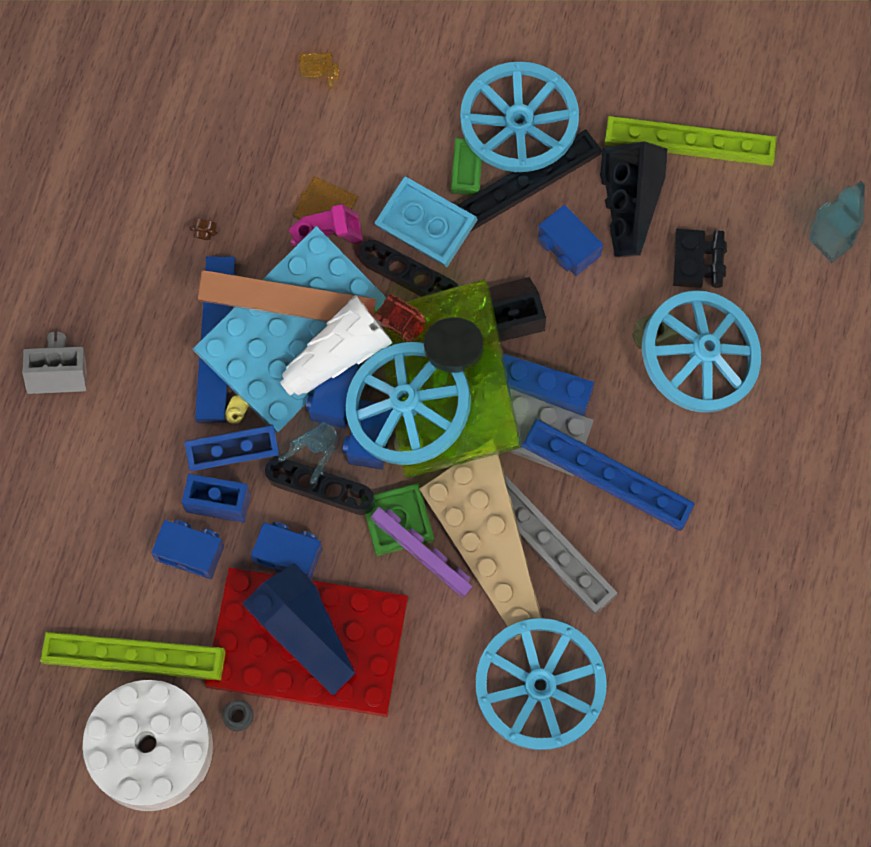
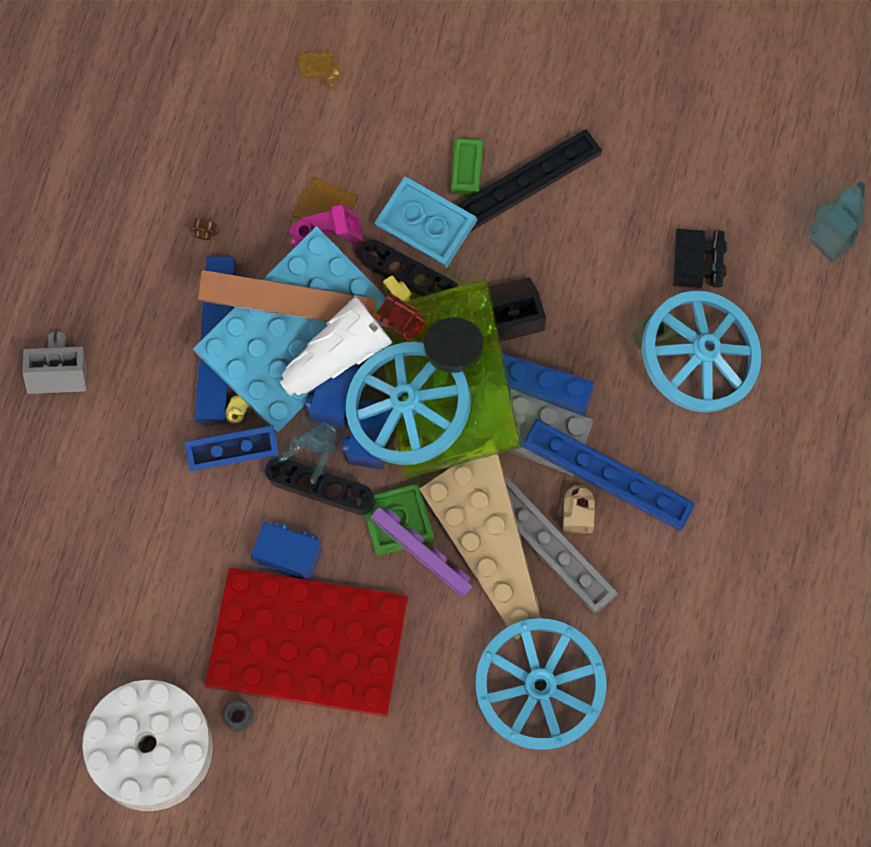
(133, 656): lime tile -> none
(188, 548): blue brick -> none
(216, 498): blue brick -> none
(296, 617): dark blue wedge -> none
(399, 289): none -> light yellow plate
(521, 113): medium azure wheel -> none
(569, 240): blue brick -> none
(578, 510): none -> tan rock
(633, 186): black wedge -> none
(693, 140): lime tile -> none

